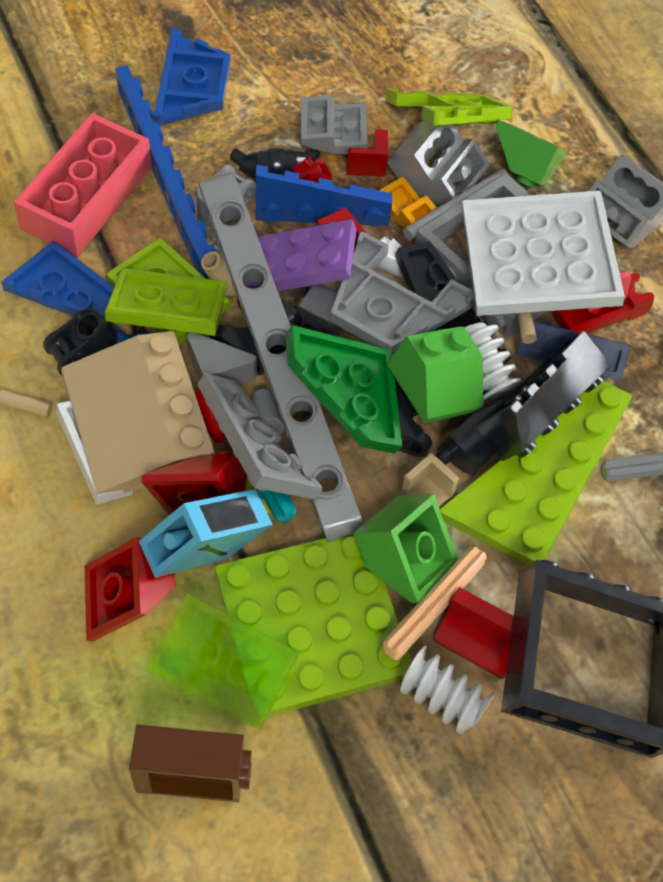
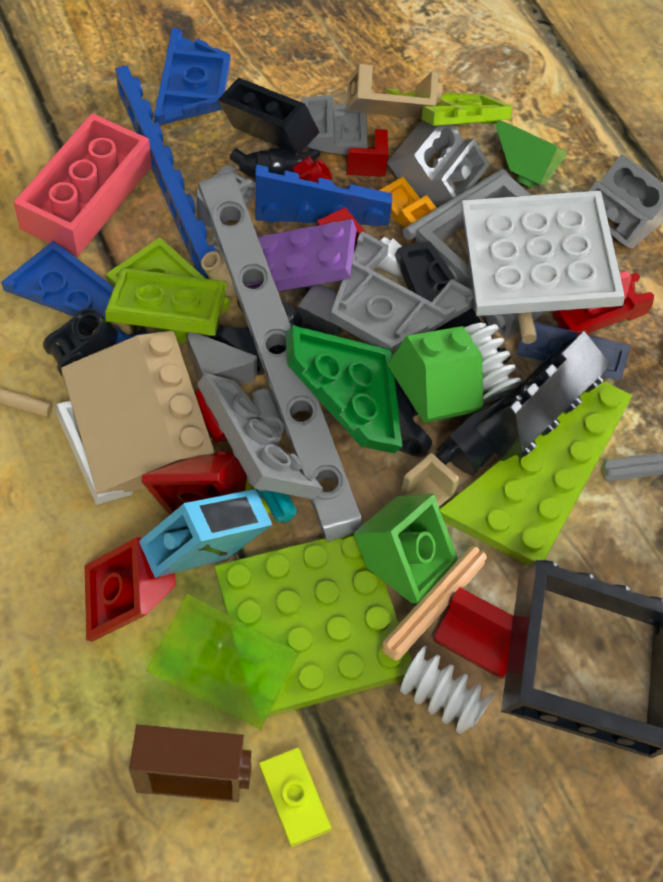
(269, 116): none -> black brick
(294, 797): none -> neon yellow plate
(361, 99): none -> tan panel

